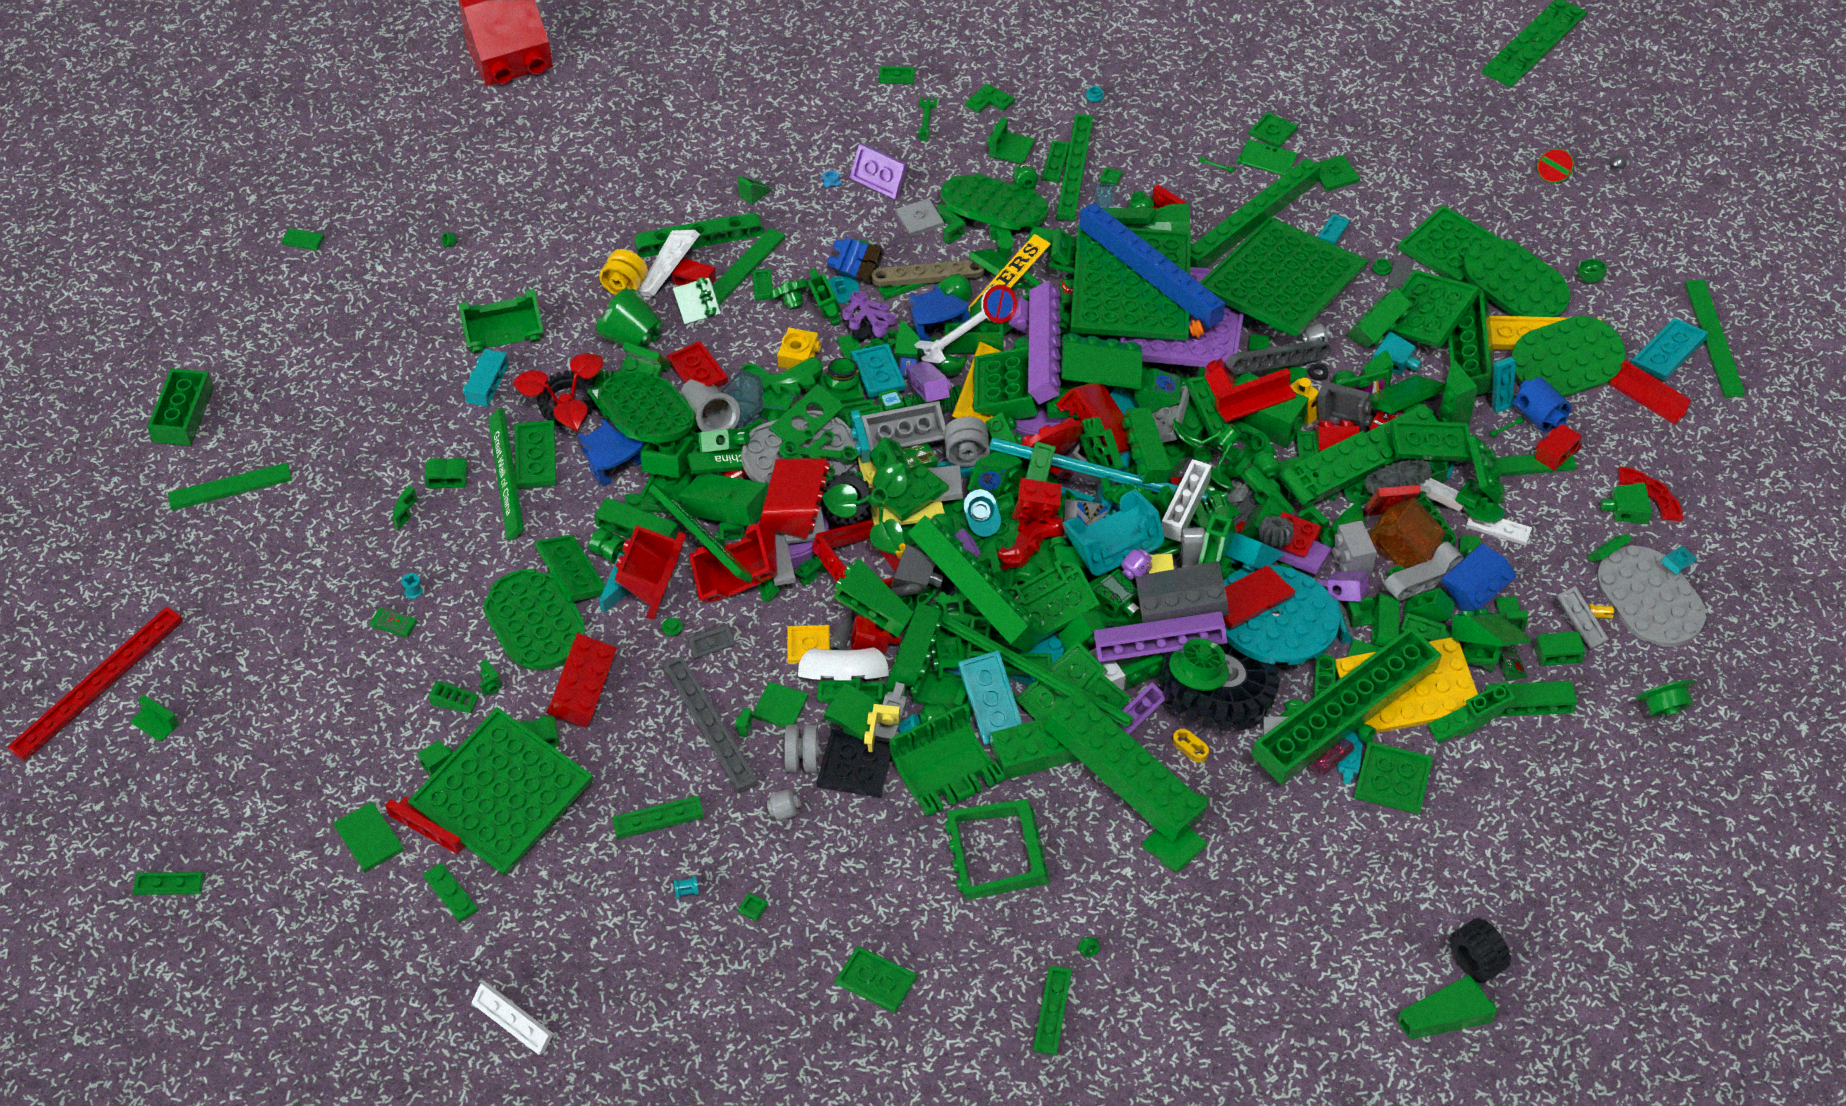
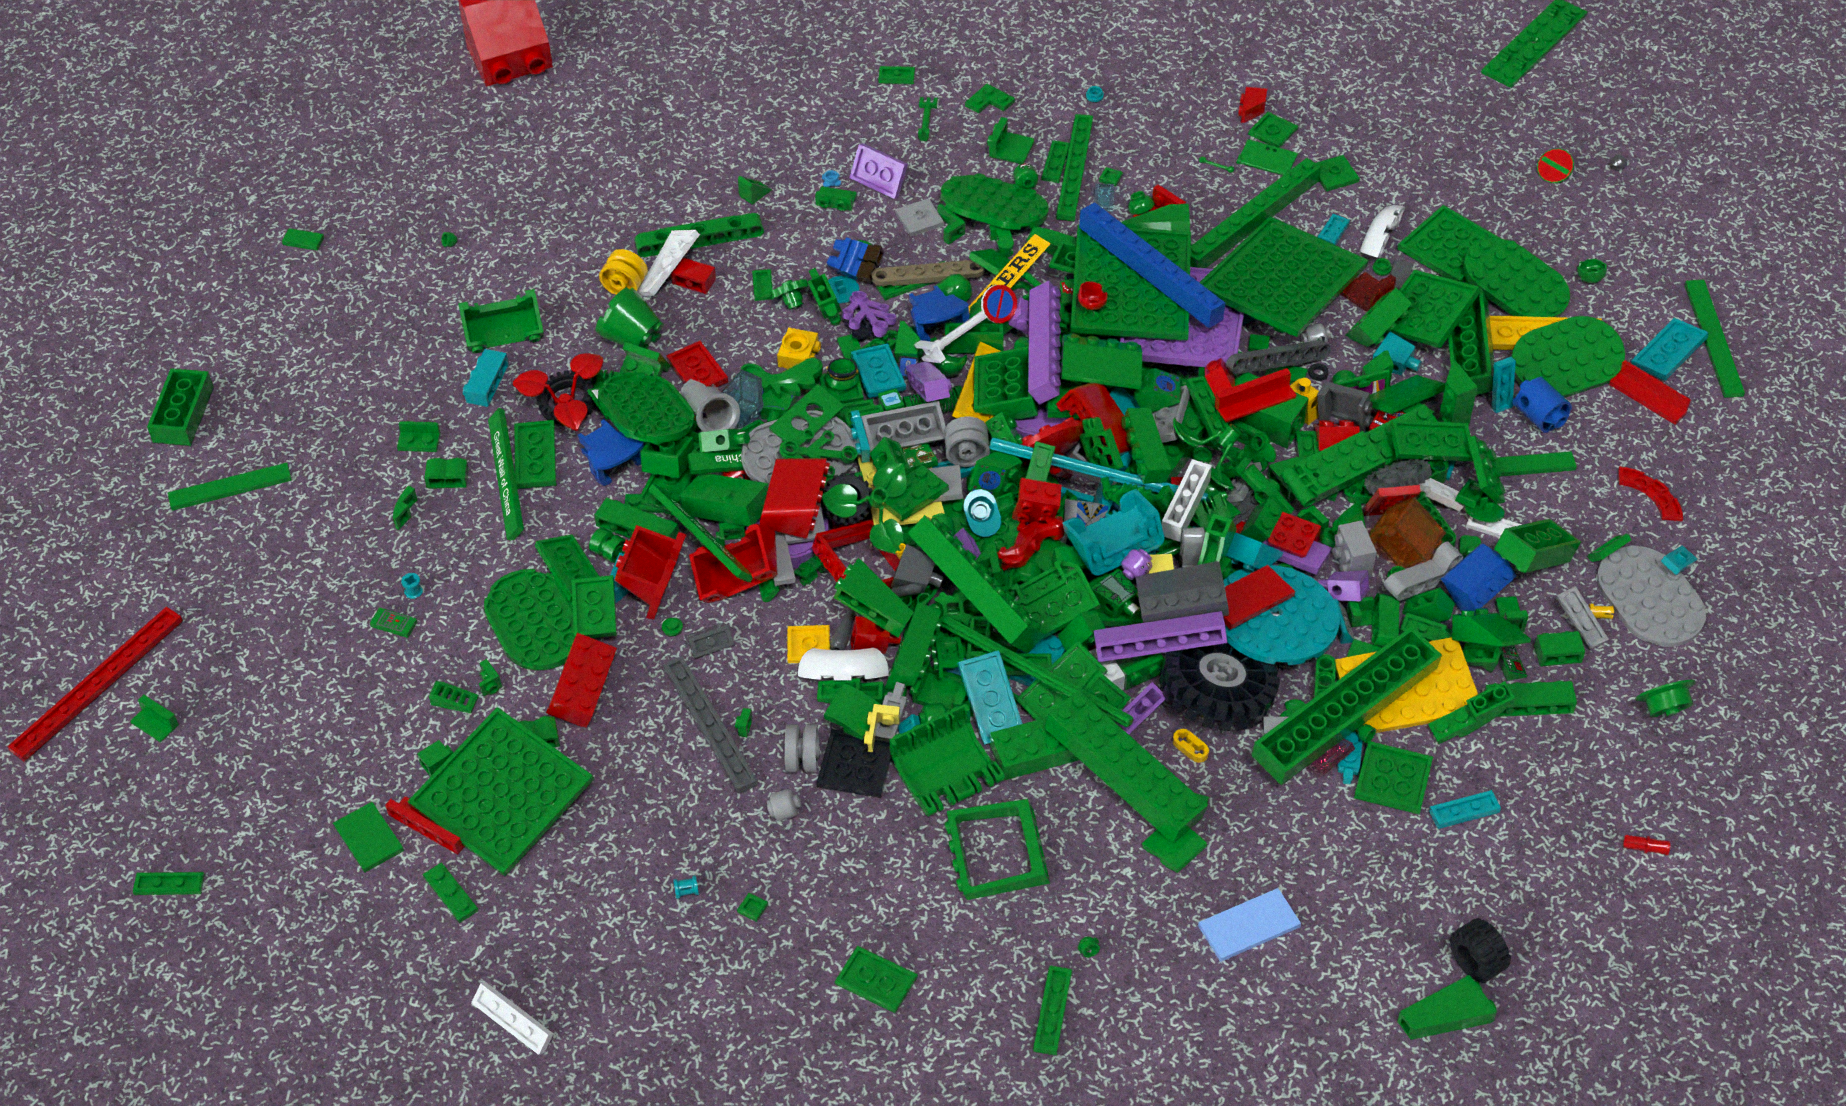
(418, 436): none -> green bracket
(594, 606): none -> green plate
(657, 817): green plate -> none
(696, 300): hinge -> none
(746, 264): green tile -> none
(780, 705): green tile -> none
(835, 198): none -> green bracket
(1057, 542): green plate -> none
(1061, 247): green plate -> none
(1092, 296): none -> red hair
(1132, 215): green tile -> none
(1196, 328): orange plate -> none
(1200, 665): green piece -> none
(1249, 924): none -> light blue tile
(1253, 103): none -> red slope
(1267, 464): green head -> none
(1276, 531): dark grey gear -> none
(1367, 290): none -> clear red bracket
(1378, 231): none -> white brick
(1464, 809): none -> teal plate
(1519, 420): green hinge -> none
(1537, 545): none -> green brick
(1558, 447): red hinge -> none
(1629, 504): green torso -> none
(1646, 844): none -> red axle

